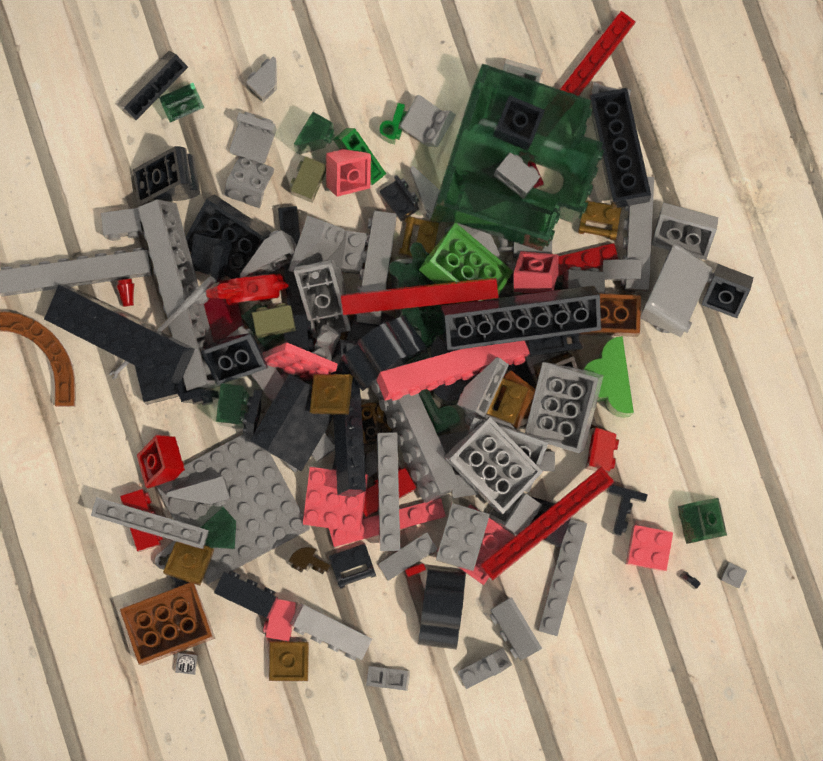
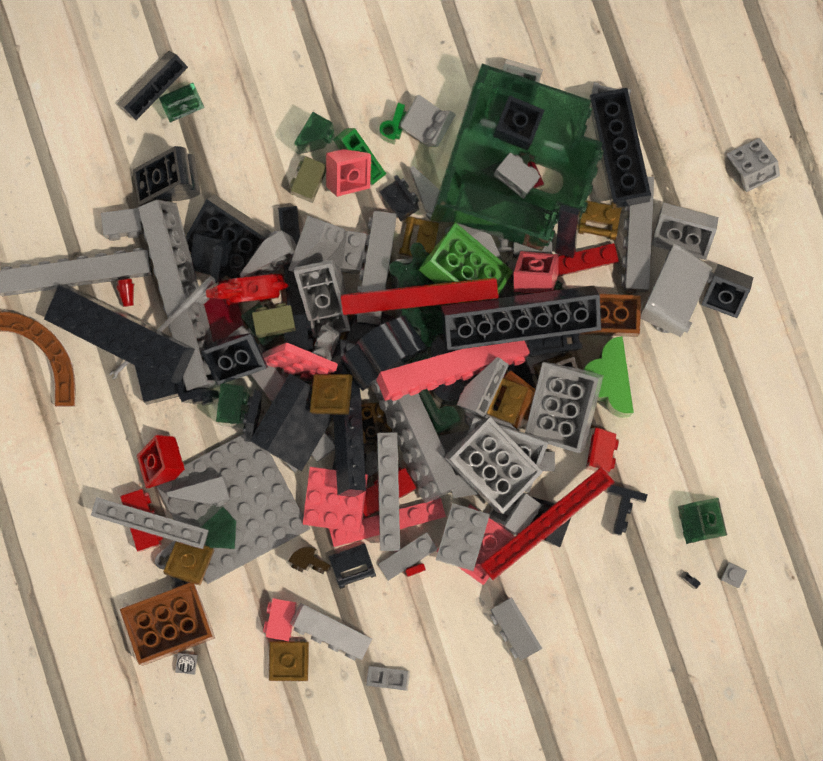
(246, 594): black wedge -> none
(248, 182): light grey bracket -> none
(253, 137): light grey bracket -> none
(264, 81): light grey slope -> none
(442, 608): black brick -> none
(485, 668): light grey bracket -> none
(562, 578): light grey plate -> none
(567, 231): none -> black tile
(575, 278): dark grey brick -> none
(599, 54): red plate -> none
(622, 269): light grey slope -> none
(649, 548): coral brick -> none
(754, 164): none -> light grey bracket

